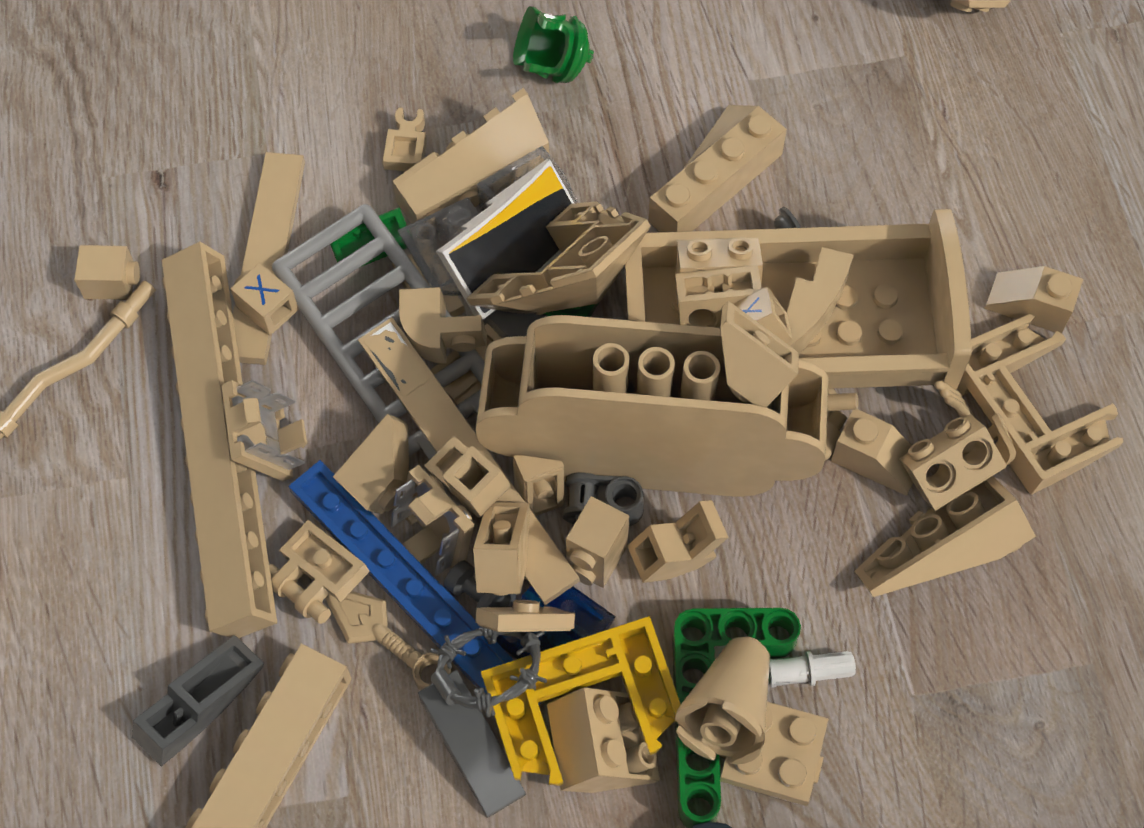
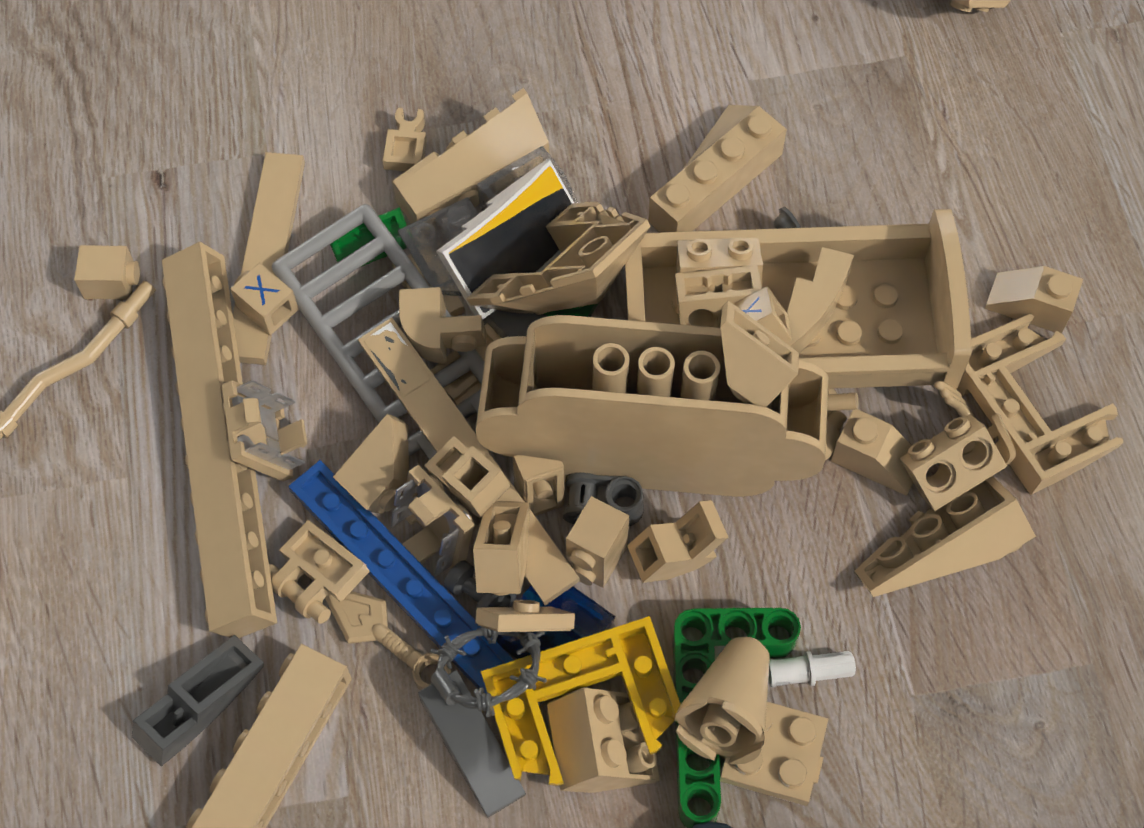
(552, 45): green helmet -> none

